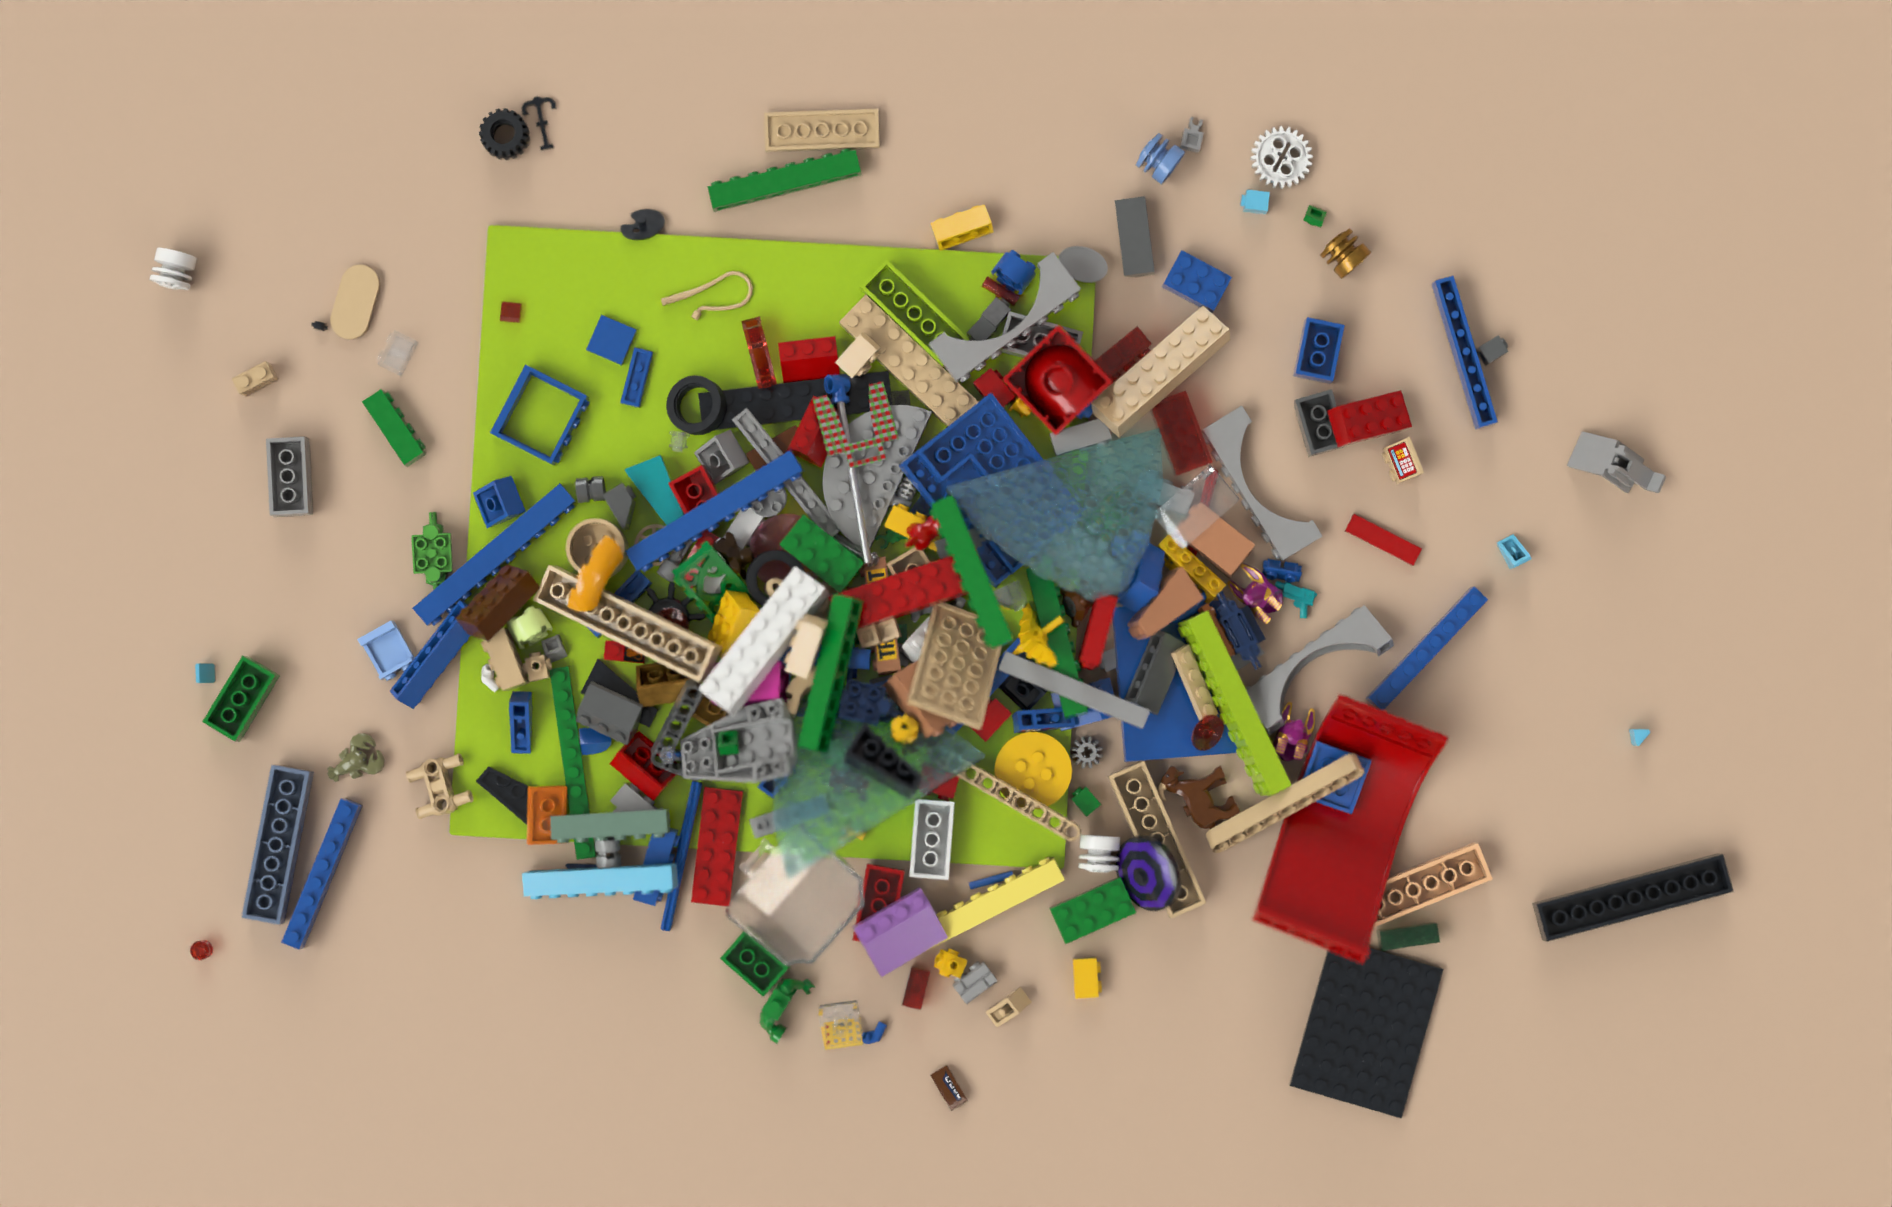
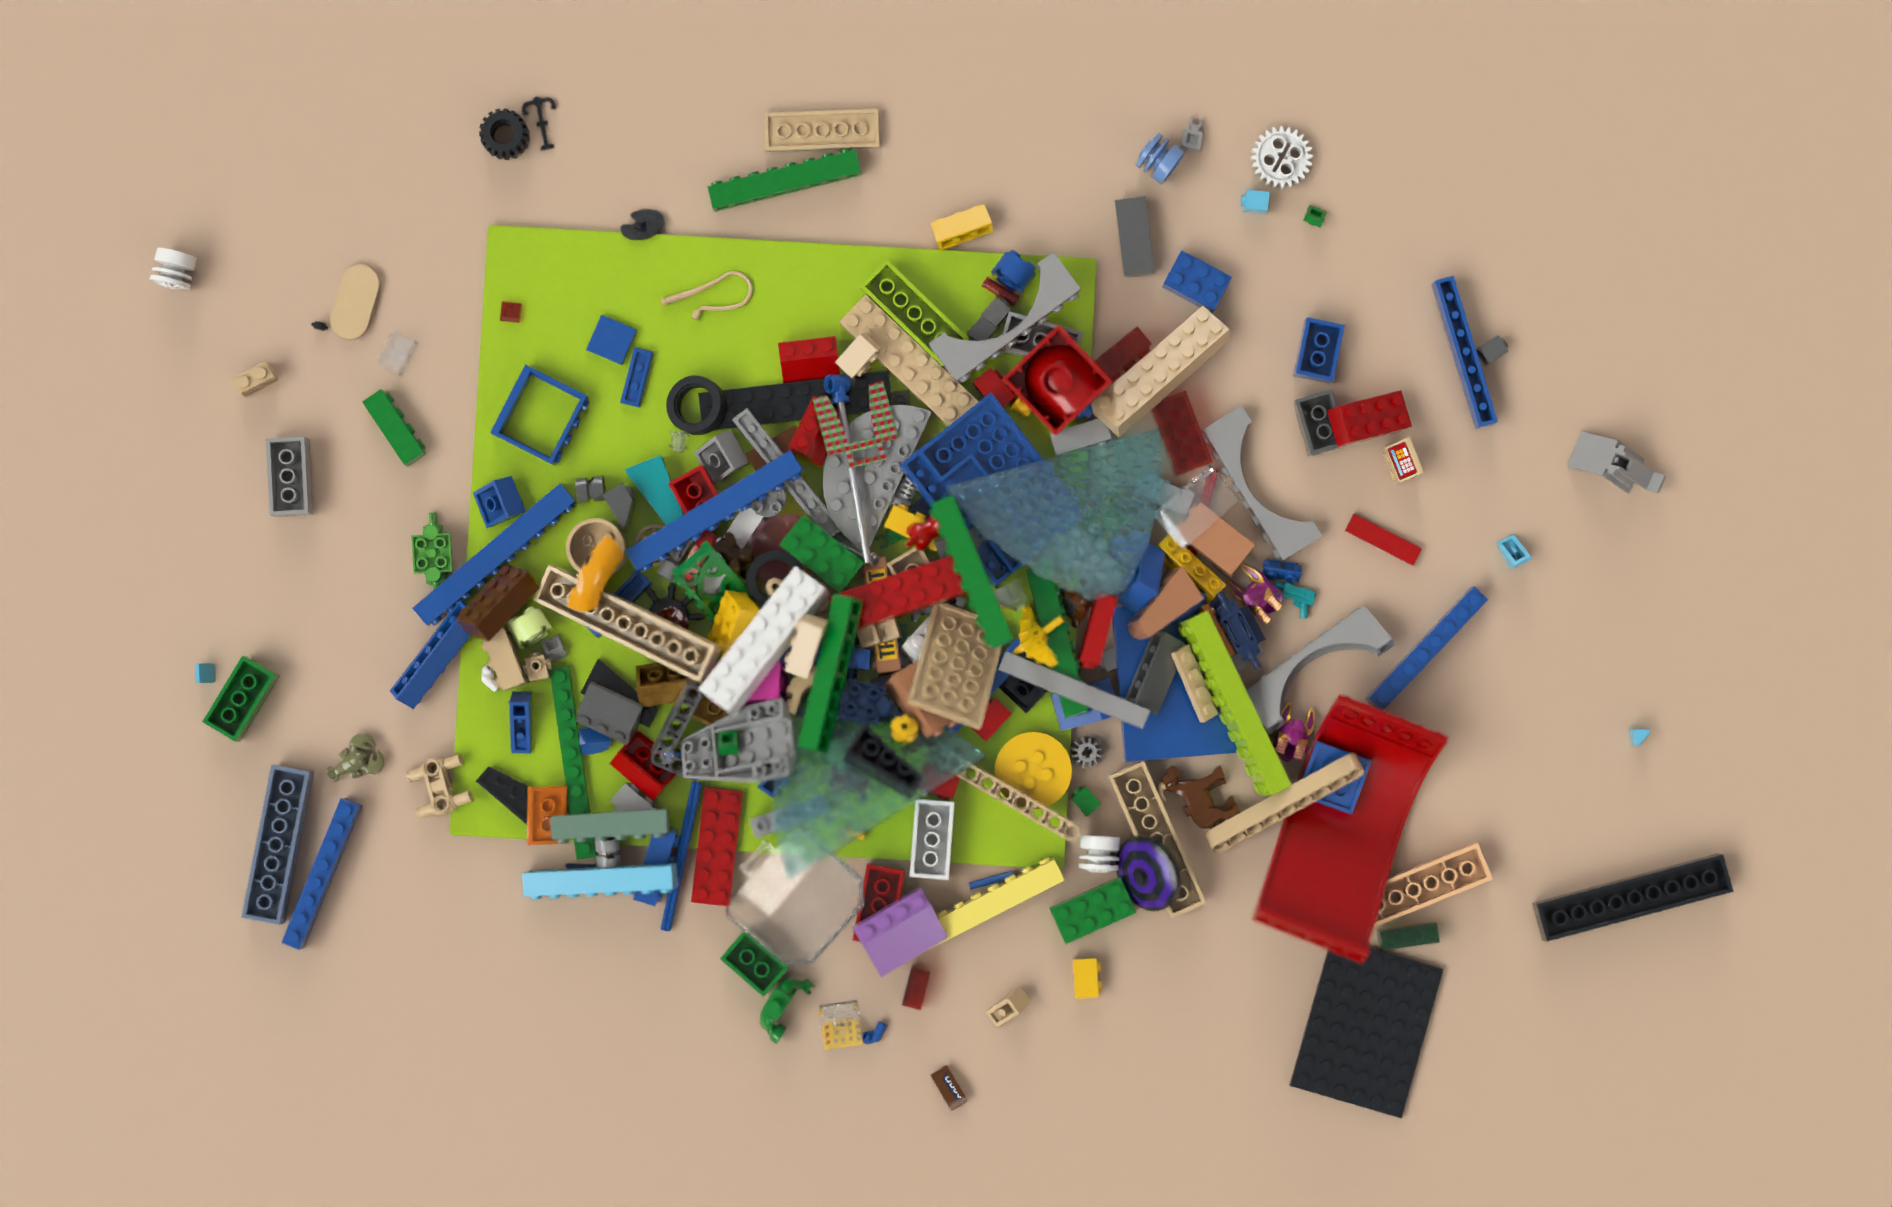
(197, 950): clear red wheel -> none
(387, 650): light blue panel -> none
(618, 652): red slope -> none
(759, 352): clear red arch -> none
(950, 963): yellow brick -> none
(974, 982): light grey brick -> none
(1040, 720): blue slope -> none
(1083, 264): light grey piece -> none
(1207, 732): clear red dish -> none
(1345, 253): pearl gold wheel -> none

